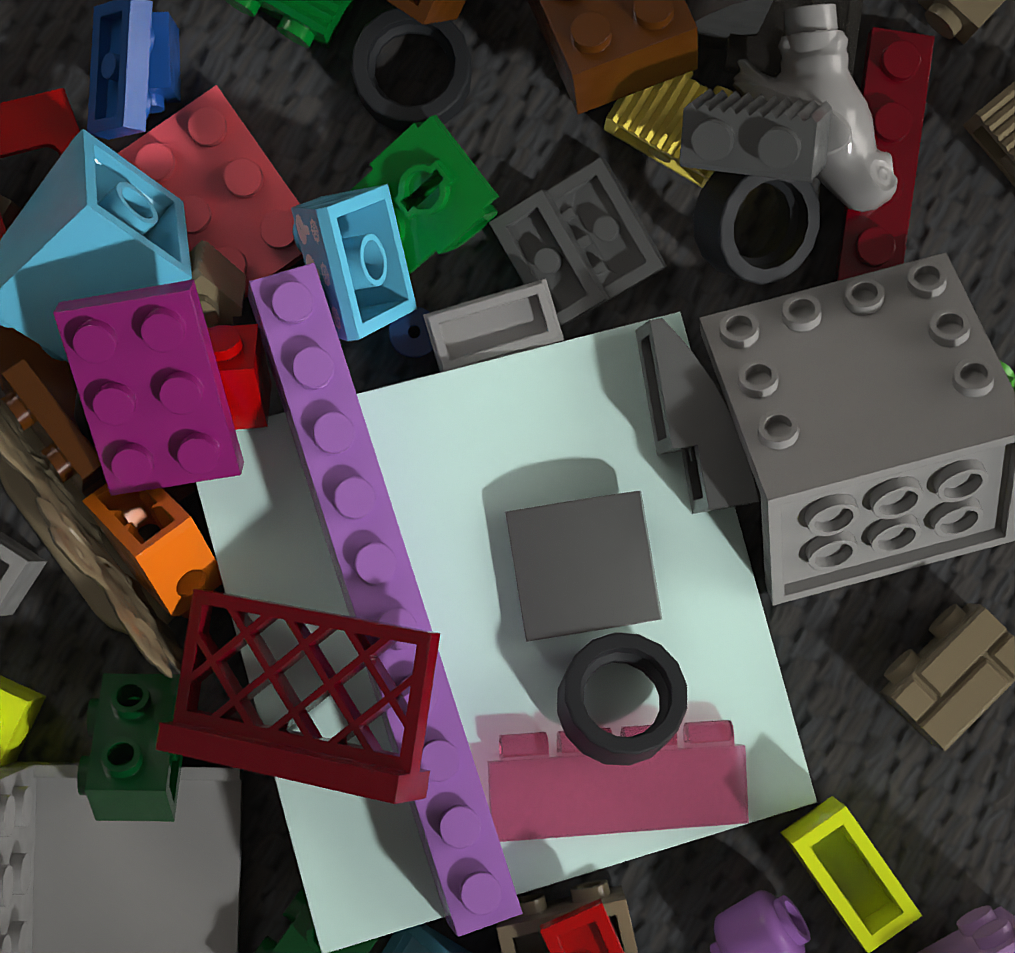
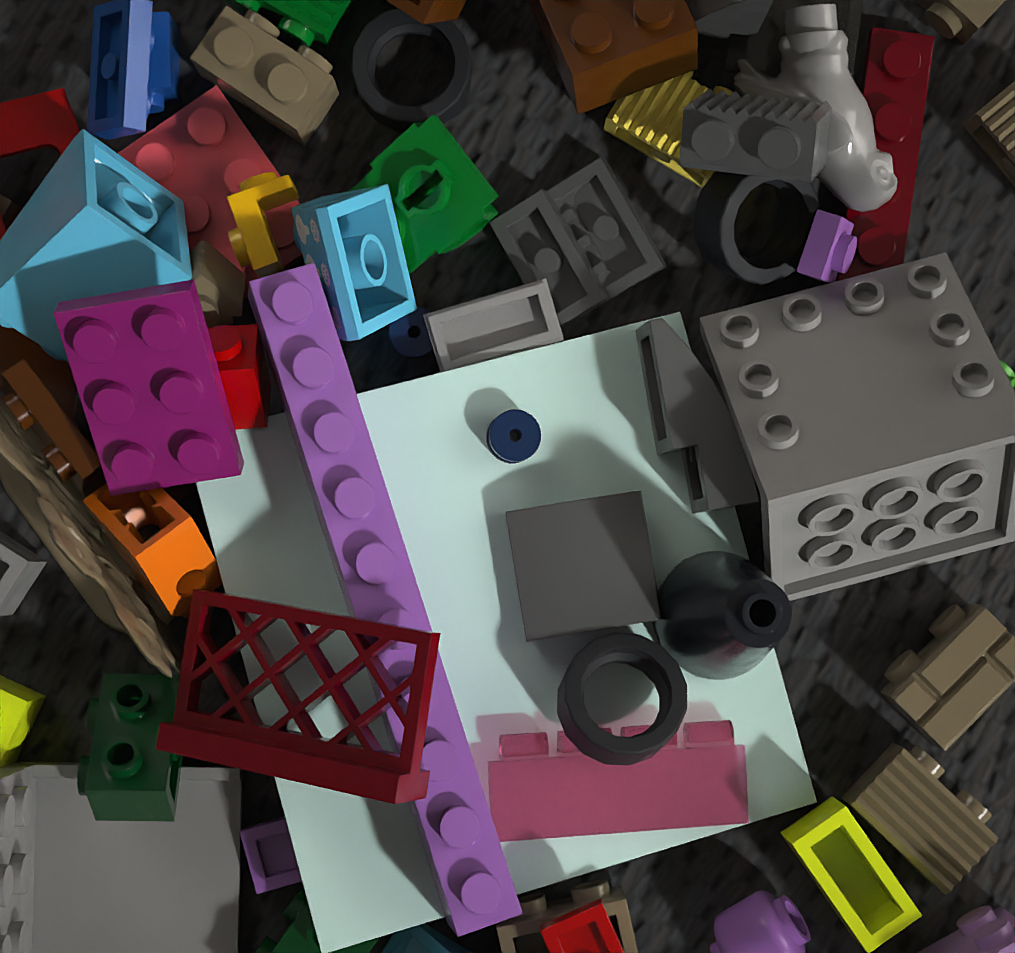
(253, 238): none -> yellow bracket
(265, 74): none -> dark tan brick
(270, 855): none -> medium lavender plate
(526, 429): none -> dark blue piece
(720, 615): none -> black cone
(828, 248): none -> medium lavender plate
(921, 817): none -> dark tan brick

